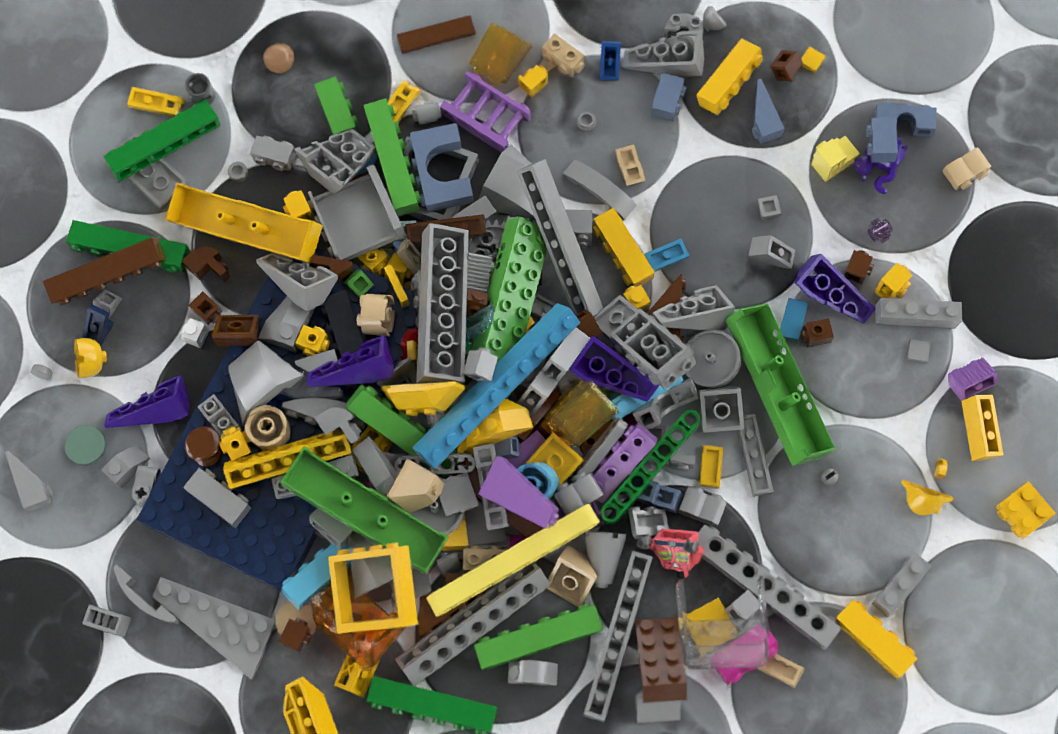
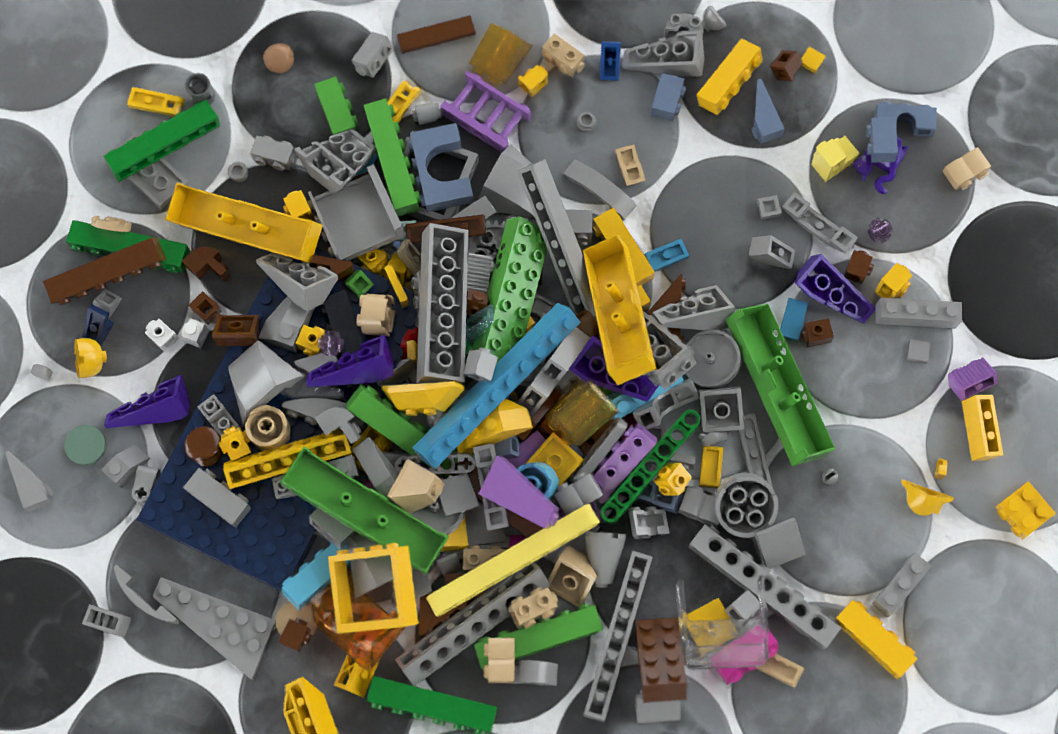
(111, 223): none -> tan tile
(163, 340): none -> white brick
(331, 343): none -> clear purple gear
(372, 54): none -> light grey brick
(500, 660): none -> tan brick
(540, 604): none -> tan brick
(618, 310): none -> yellow piece
(672, 479): none -> yellow brick
(675, 549): torso -> none
(712, 437): none -> light grey arm
(749, 504): none -> light grey cylinder
(780, 543): none -> light grey tile
(818, 225): none -> light grey slope

